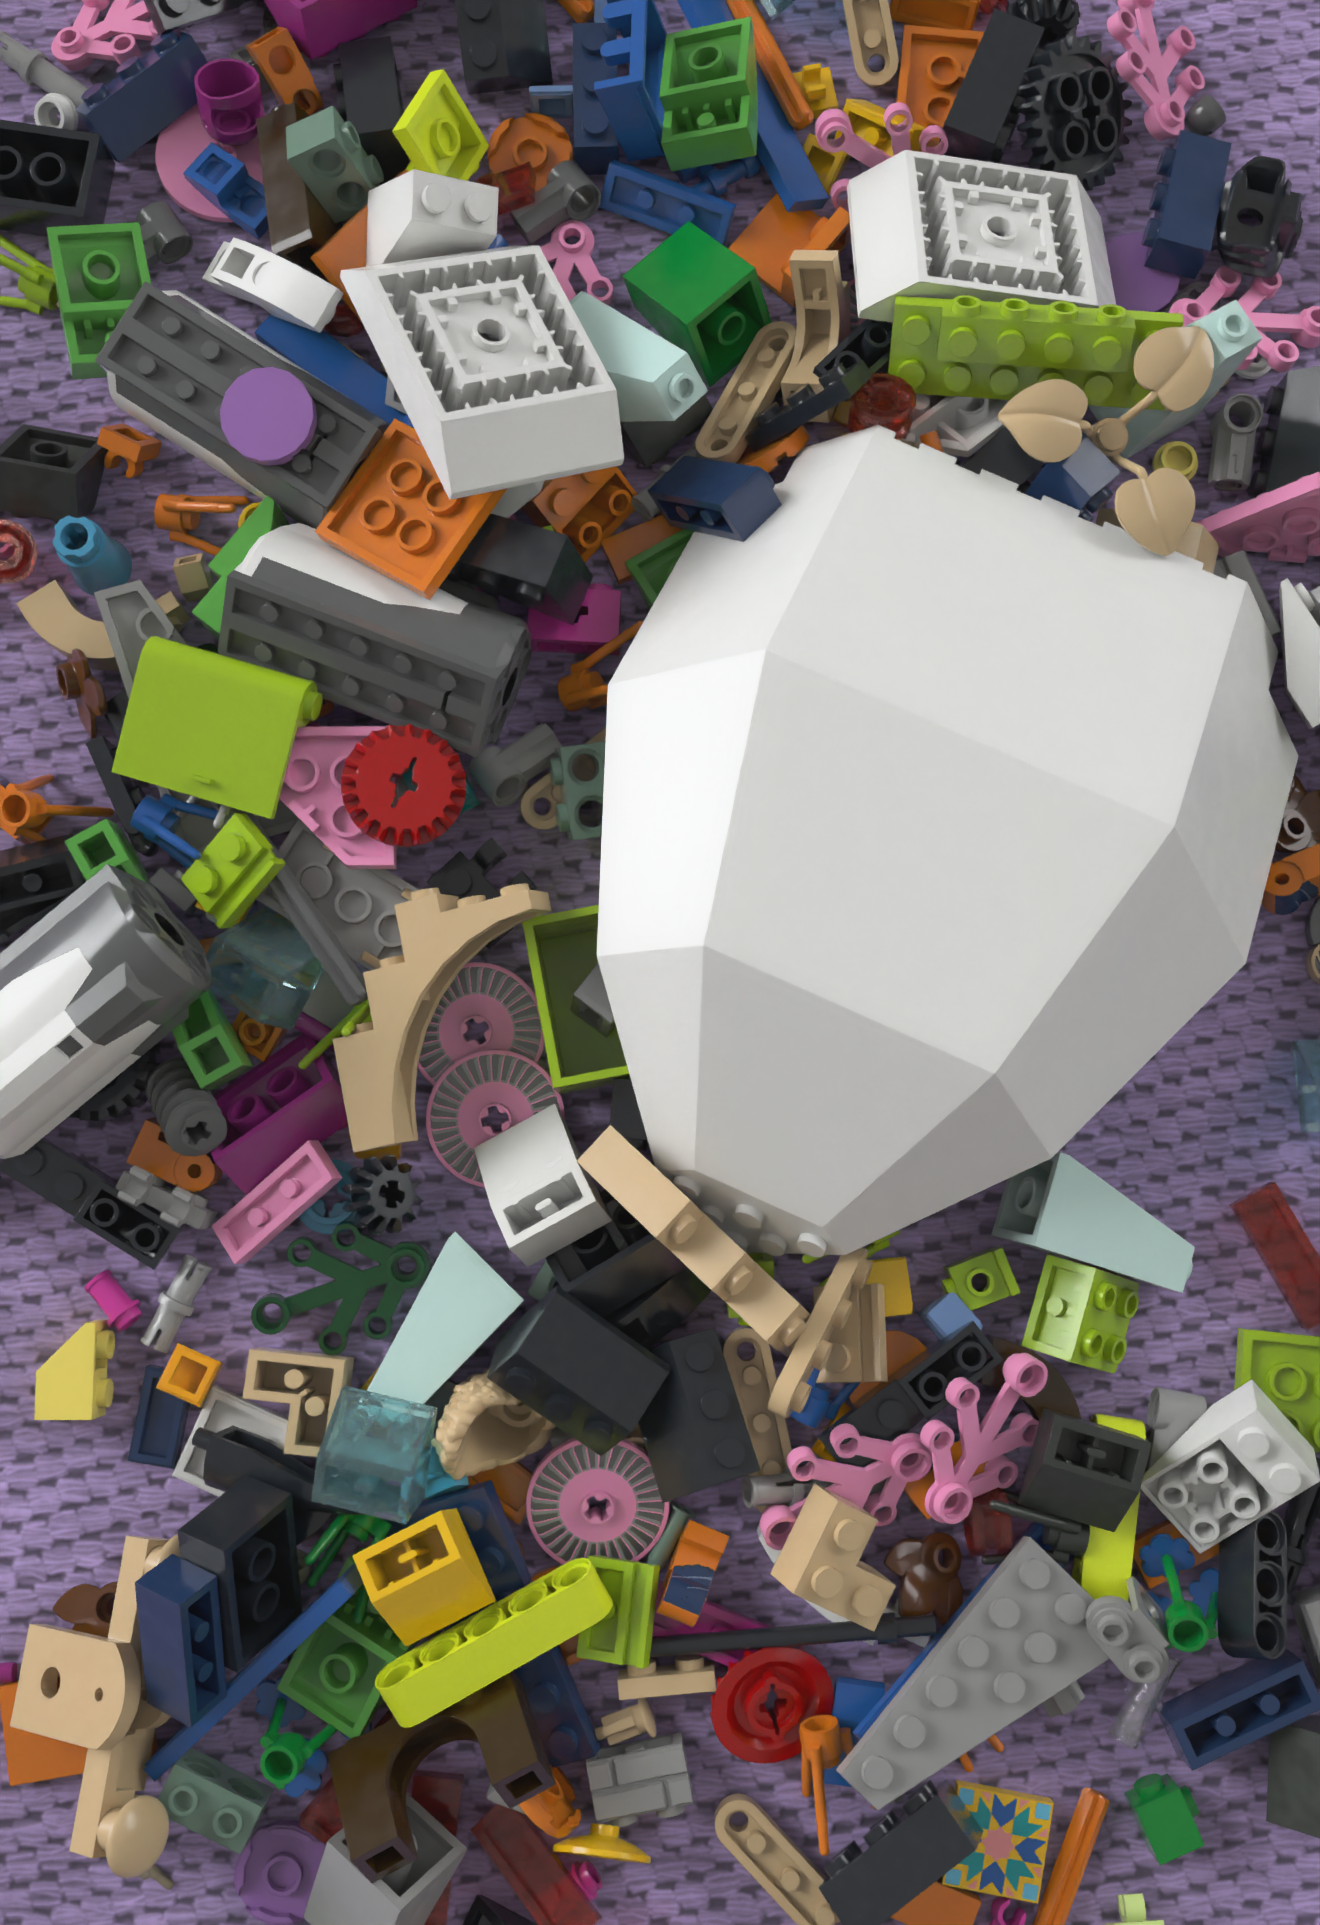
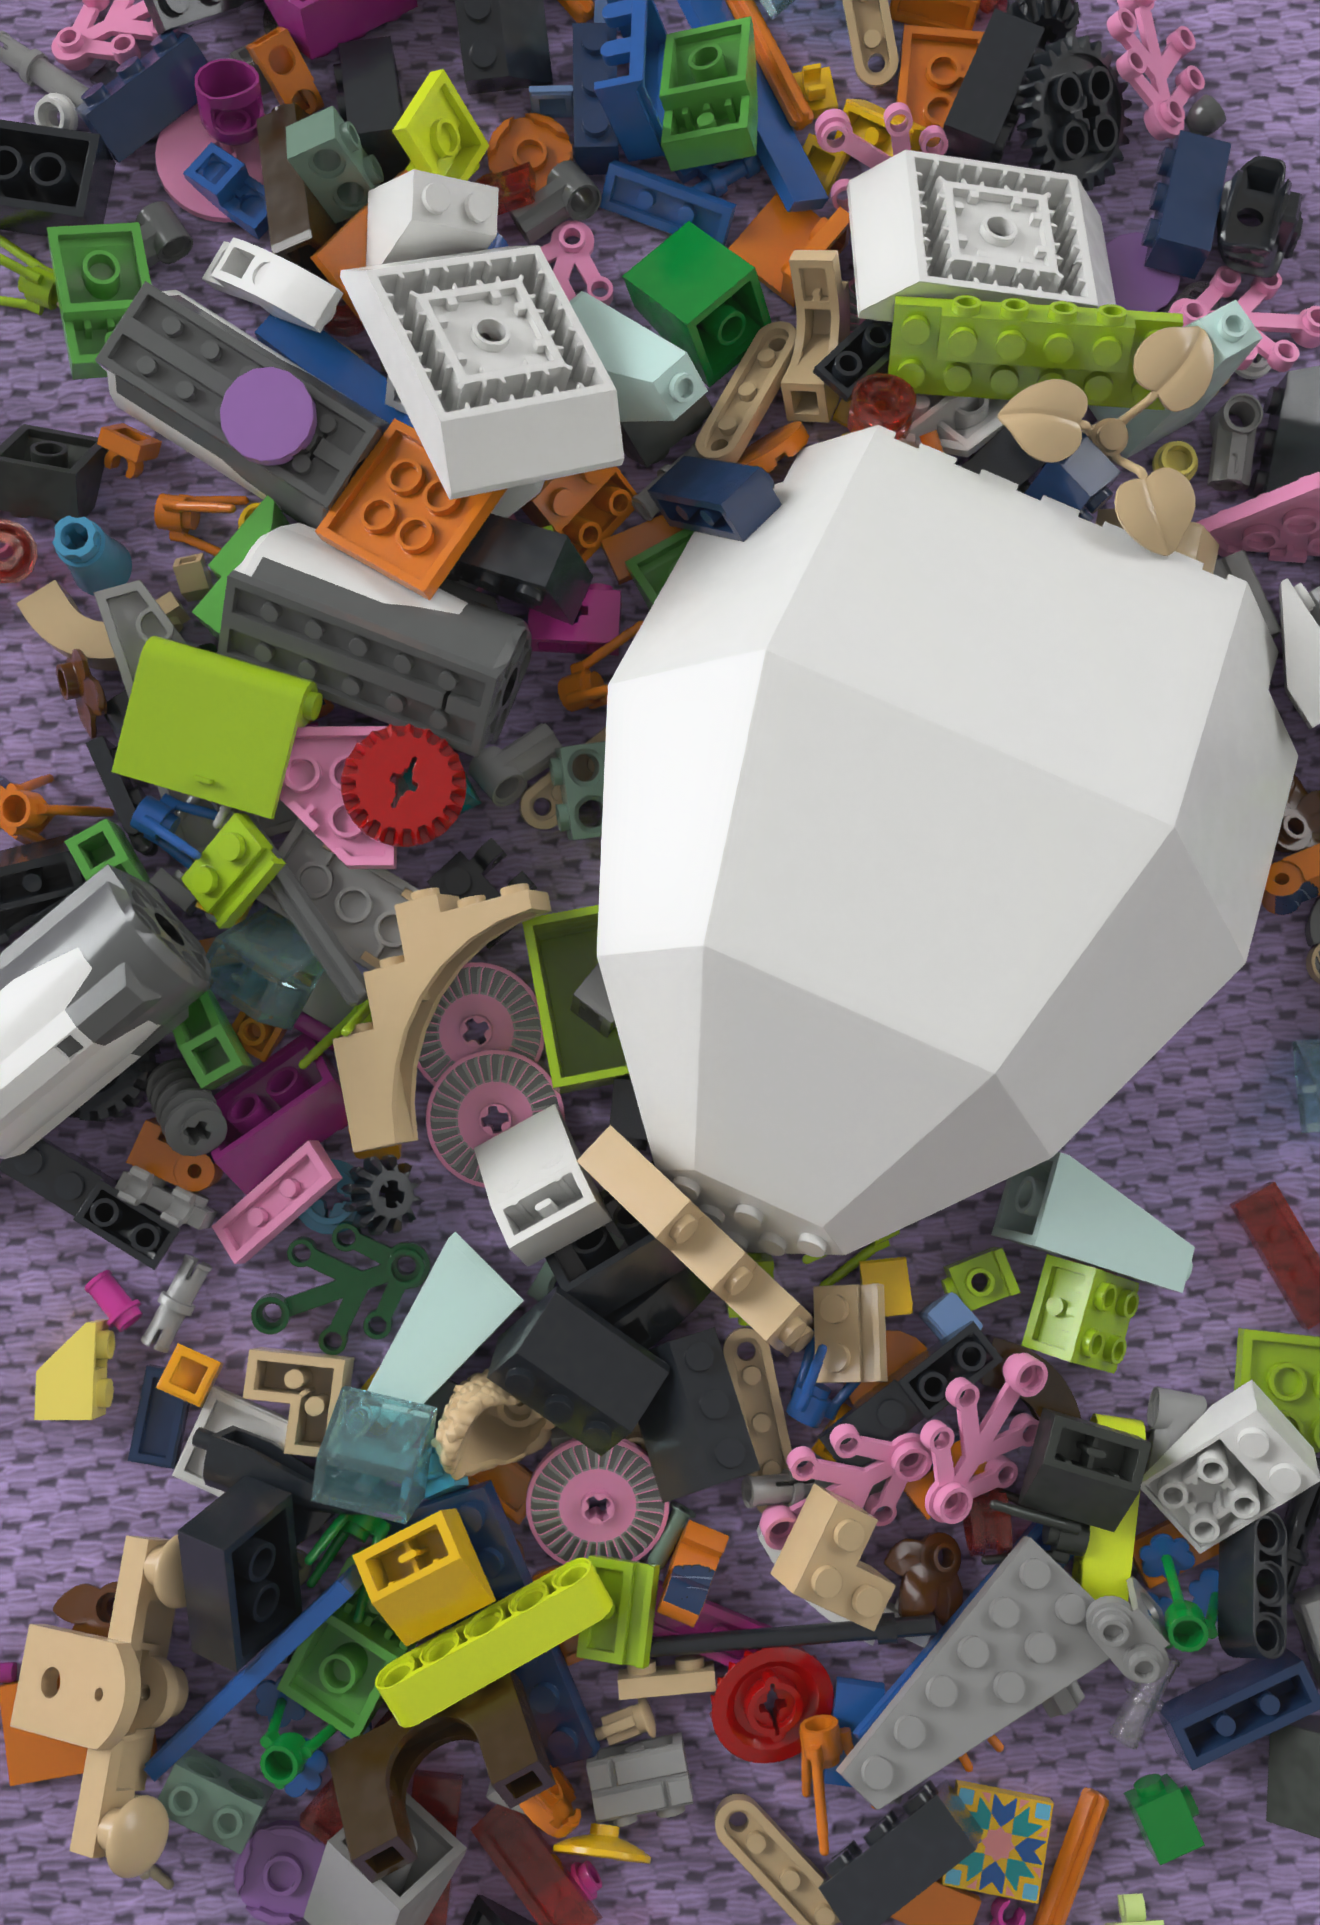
(181, 1639): dark blue brick -> none
(807, 403): black plate -> none
(812, 1345): tan plate -> none

